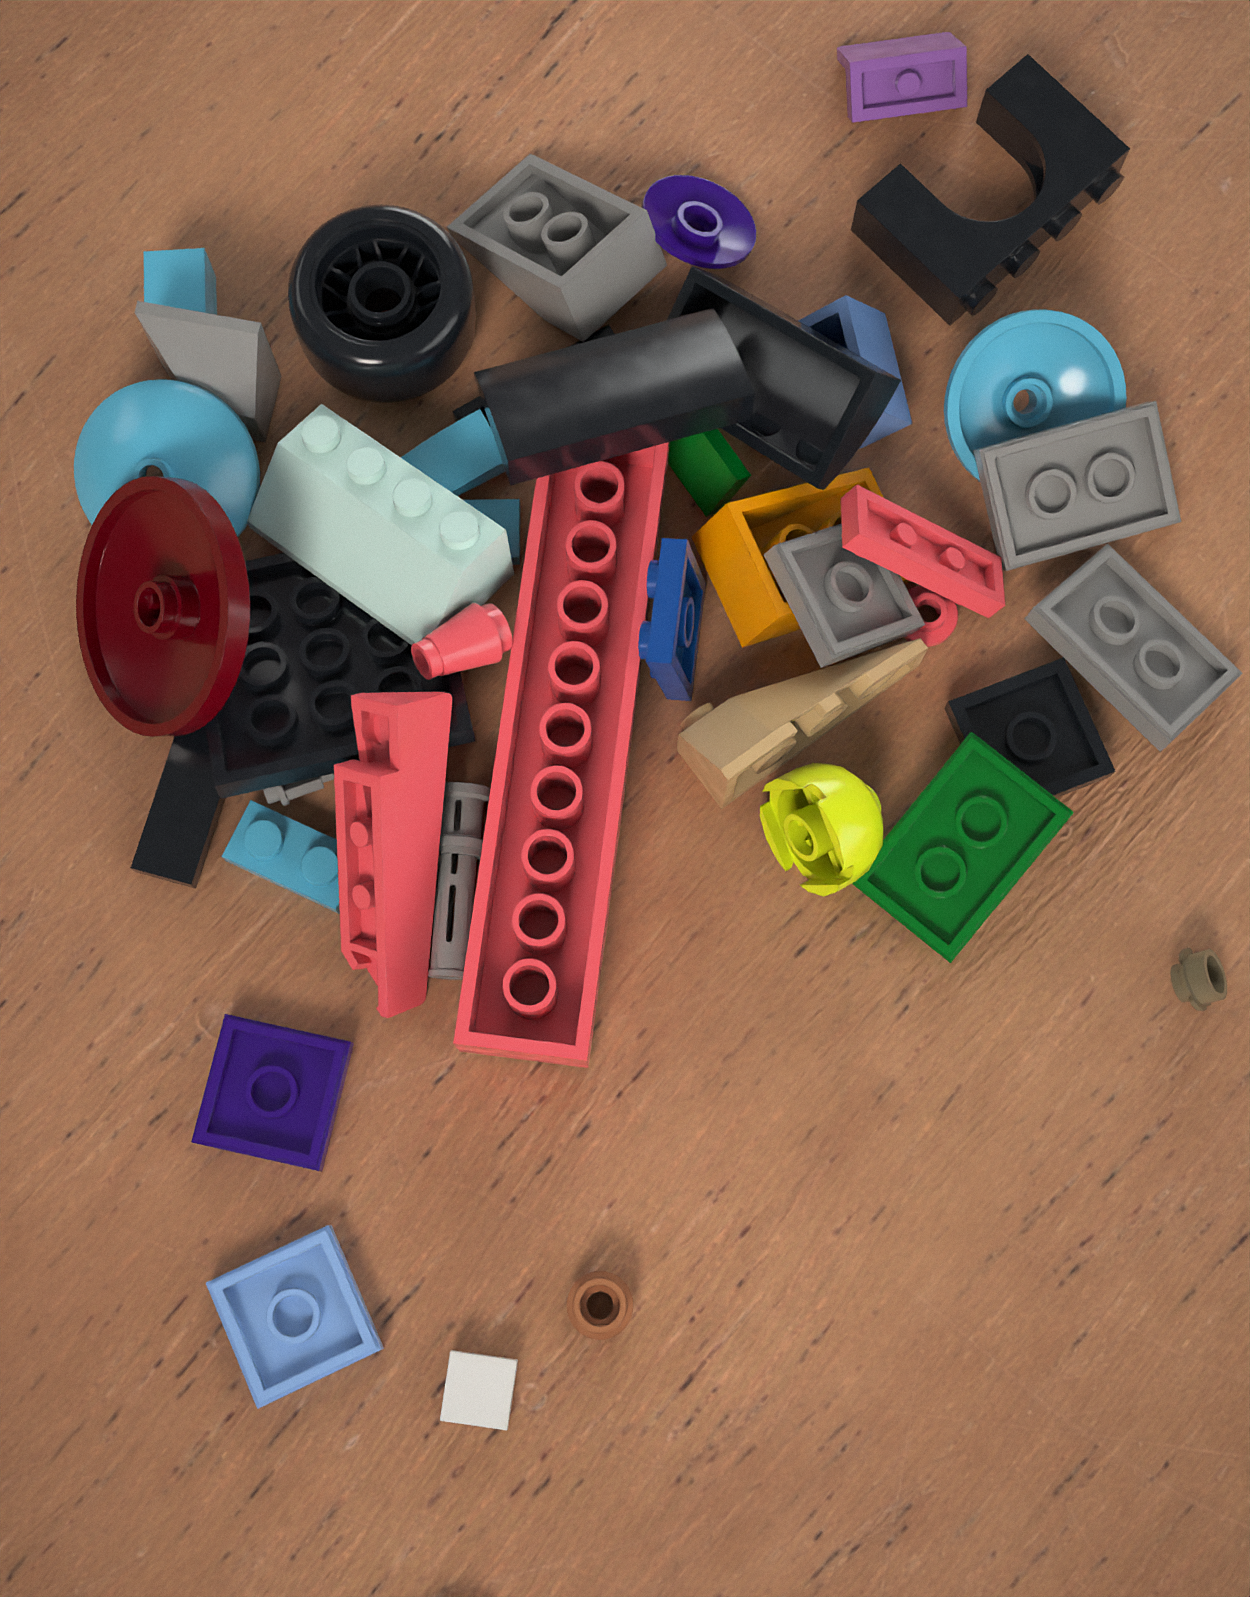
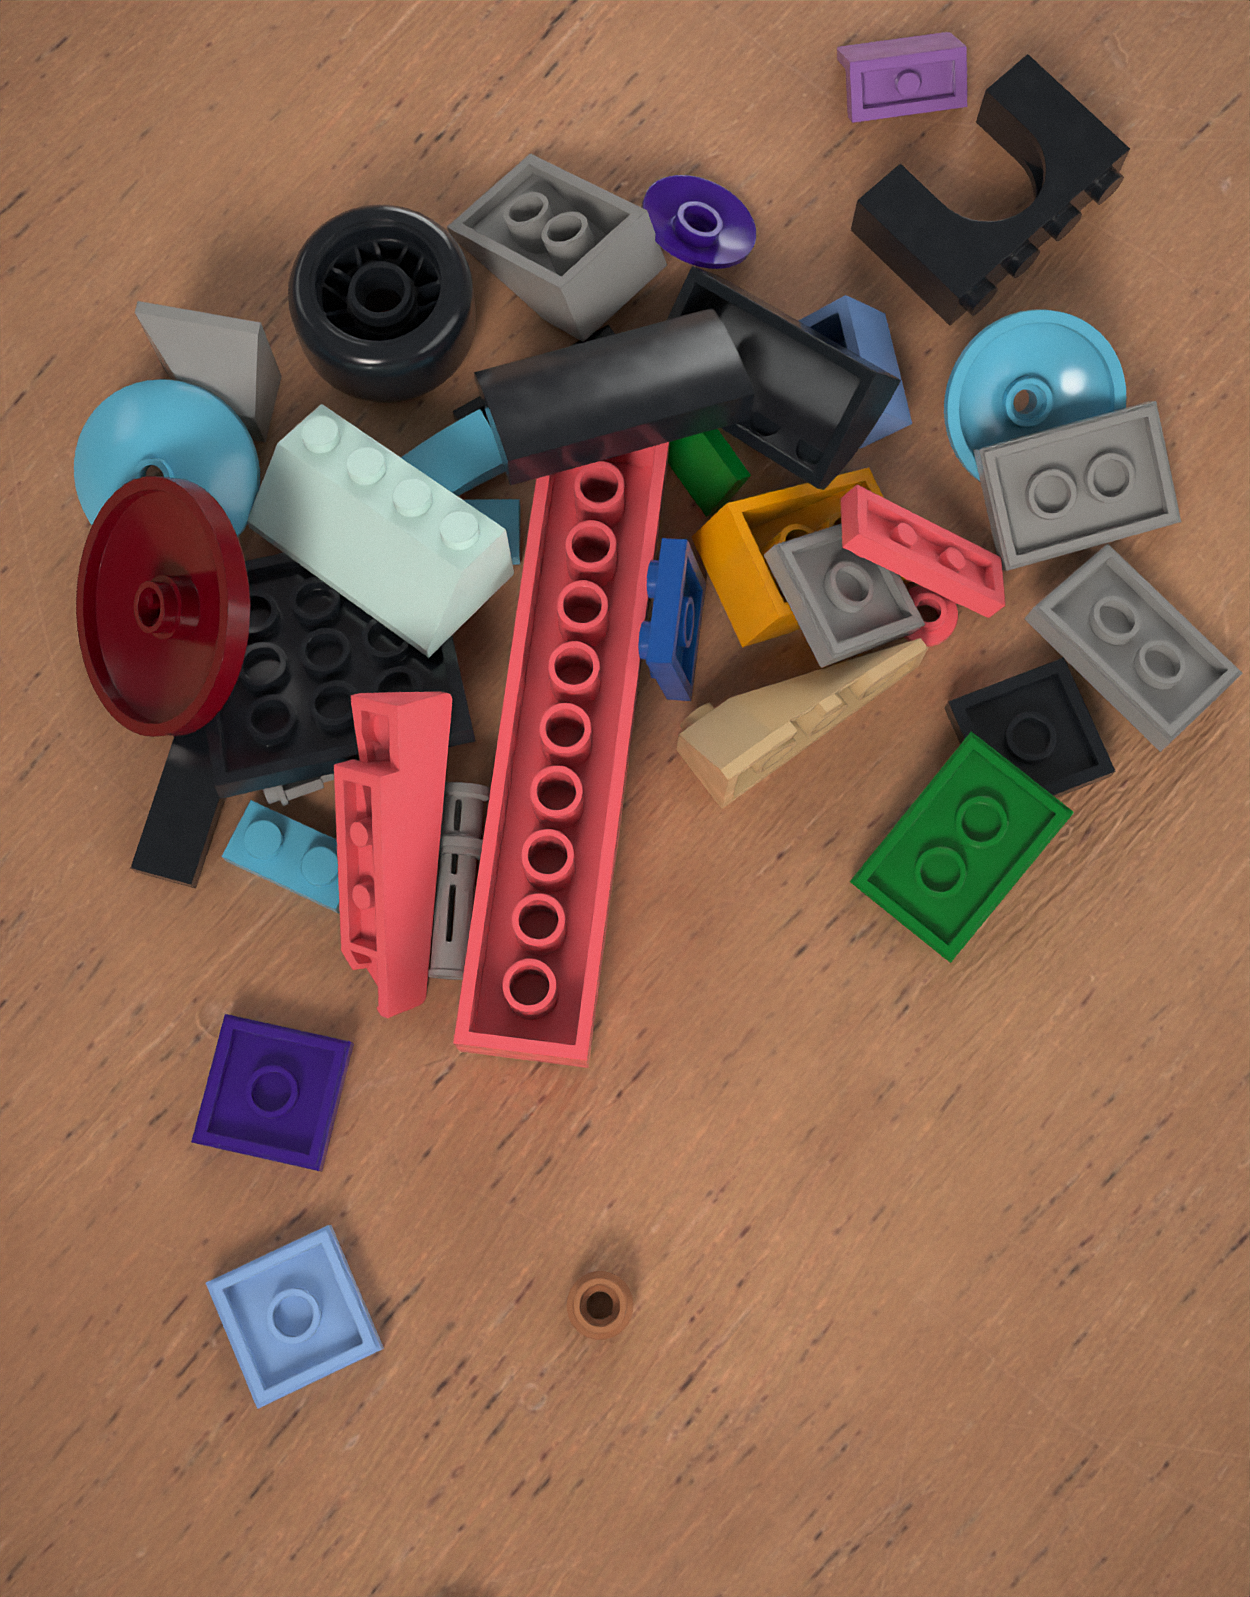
(180, 279): medium azure brick -> none
(464, 642): coral cone -> none
(479, 1390): white tile -> none
(823, 824): neon yellow cylinder -> none
(1199, 978): dark tan plate -> none

